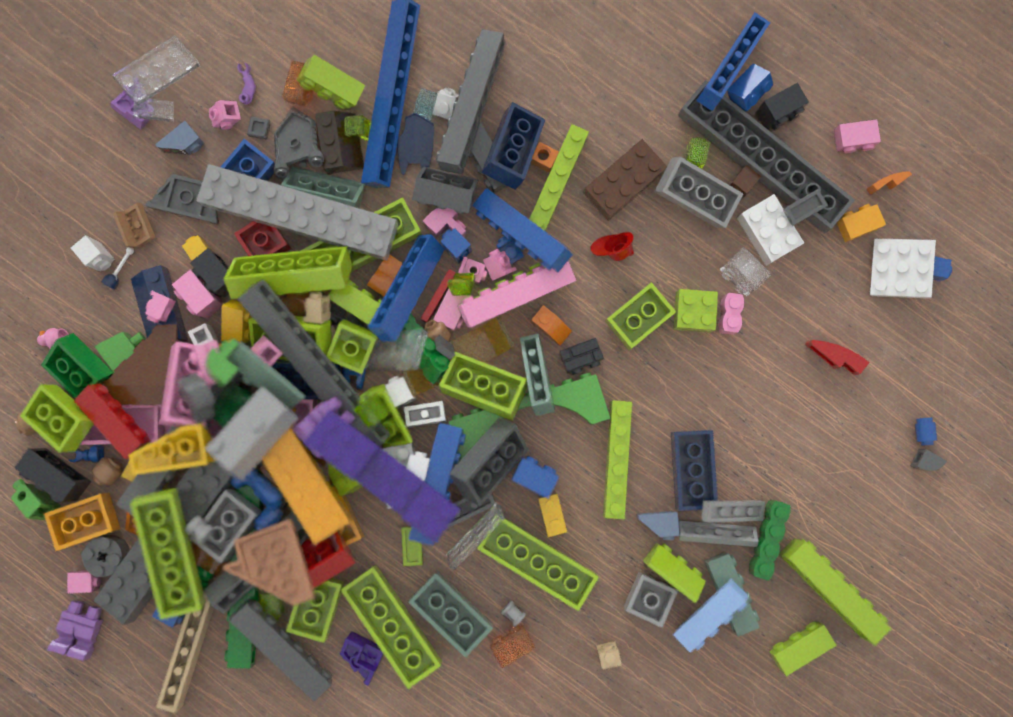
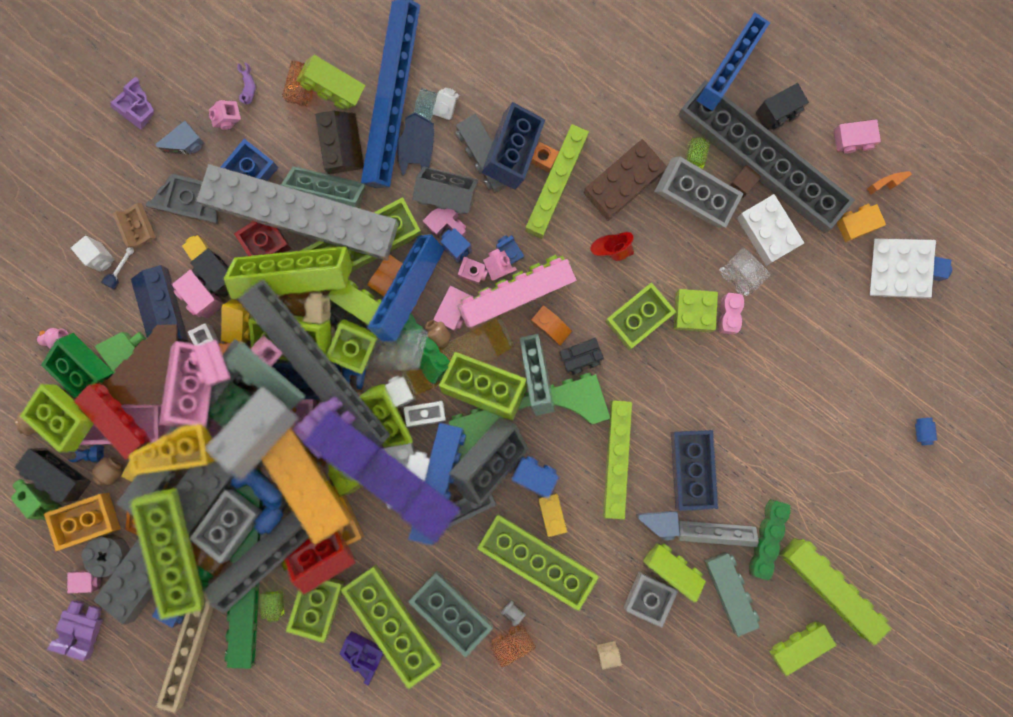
(154, 110): clear tile -> none
(156, 70): clear plate -> none
(159, 307): bright pink brick -> none
(198, 396): dark grey brick -> none
(200, 530): light grey wheel -> none
(217, 365): bright green brick -> none
(258, 128): dark grey tile -> none
(274, 563): nougat wing -> none
(281, 649): dark grey brick -> none
(295, 143): dark grey shield -> none
(357, 126): clear neon green bracket -> none
(371, 409): clear neon green brick -> none
(411, 549): lime tile -> none
(438, 297): red tile -> none
(444, 347): dark grey tile -> none
(462, 284): clear neon green bracket -> none
(471, 102): brick -> none
(475, 536): clear tile -> none
(525, 232): blue brick -> none
(711, 615): light blue brick -> none
(733, 511): light grey plate -> none
(750, 87): blue slope -> none
(805, 207): dark grey tile -> none
(838, 356): red slope -> none
(927, 461): dark grey brick -> none

